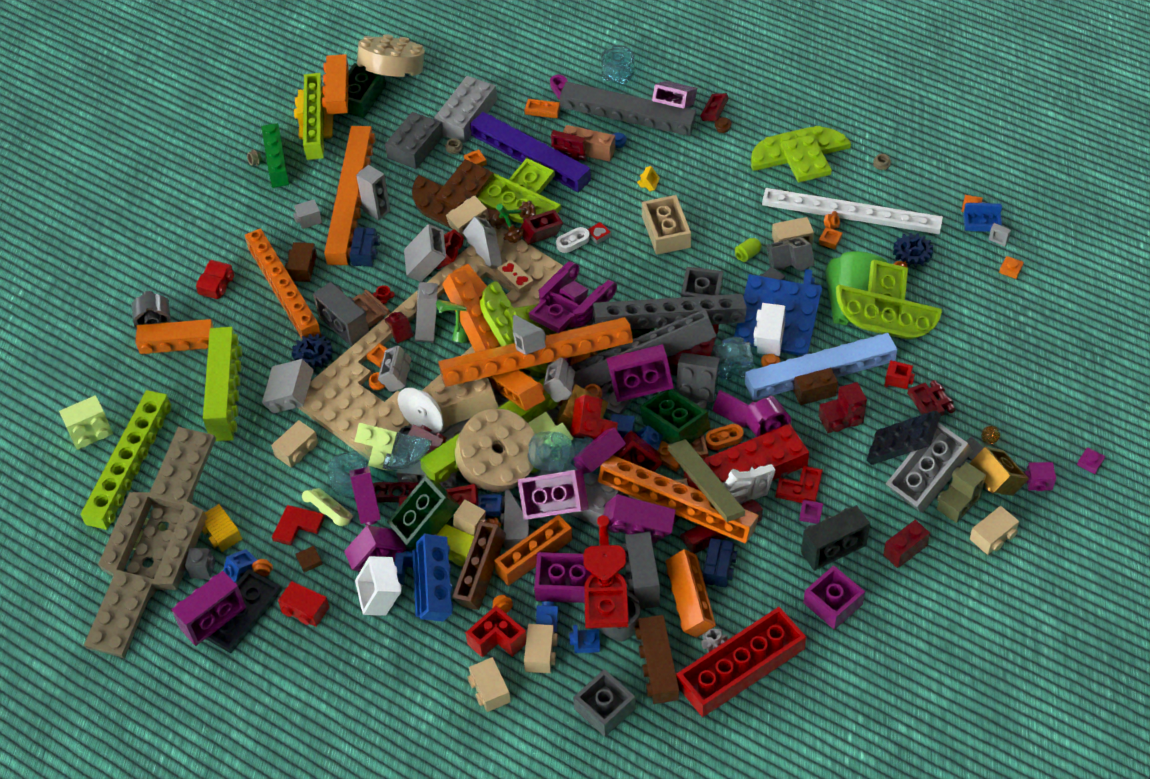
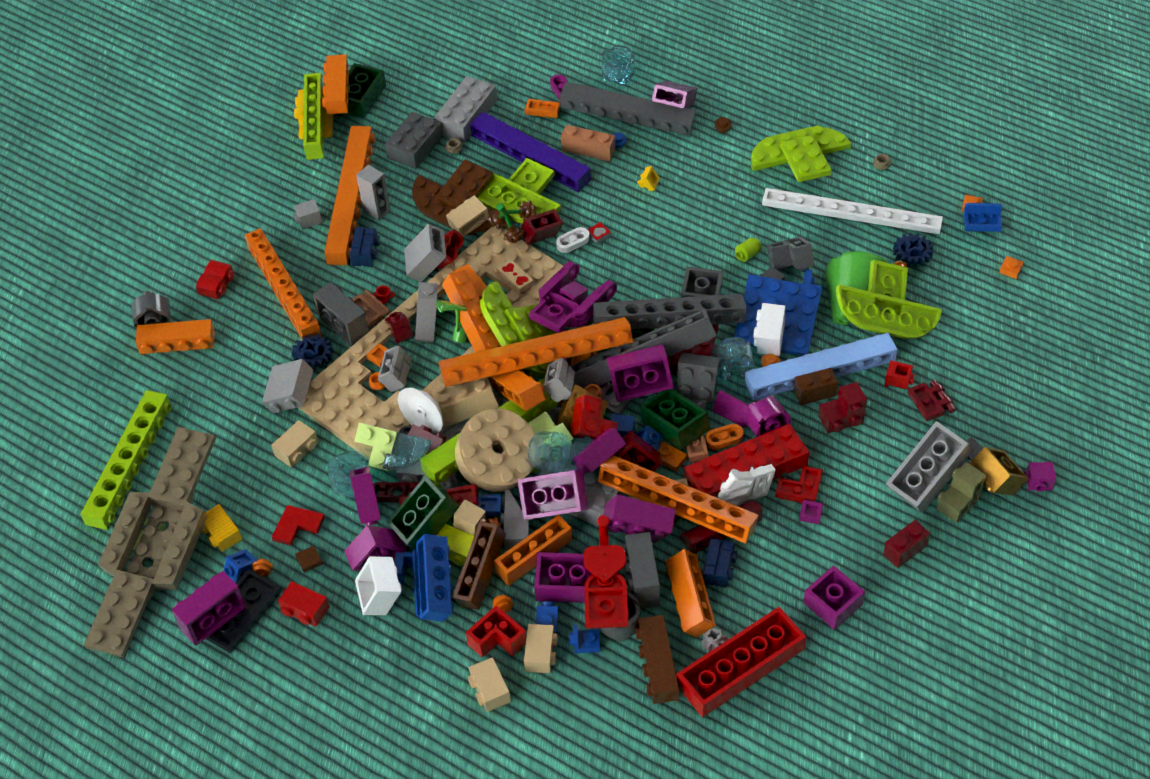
(86, 422): yellowish green brick -> none
(200, 563): dark grey brick -> none
(222, 383): lime brick -> none
(254, 157): dark tan plate -> none
(275, 155): green brick -> none
(301, 261): reddish brown piece -> none
(328, 506): yellowish green plate -> none
(390, 56): tan brick -> none
(476, 157): orange plate -> none
(484, 239): light grey slope -> none
(527, 336): light grey slope -> none
(569, 145): dark red plate -> none
(604, 702): dark grey brick -> none
(666, 224): tan brick -> none
(706, 480): olive tile -> none
(714, 107): dark red plate -> none
(791, 229): tan piece -> none
(830, 238): orange plate -> none
(832, 220): orange plate -> none
(835, 537): pearl dark grey brick -> none
(903, 437): black plate -> none
(990, 434): clear orange plate -> none
(994, 530): tan piece -> none
(999, 234): light grey plate -> none
(1091, 460): magenta plate -> none

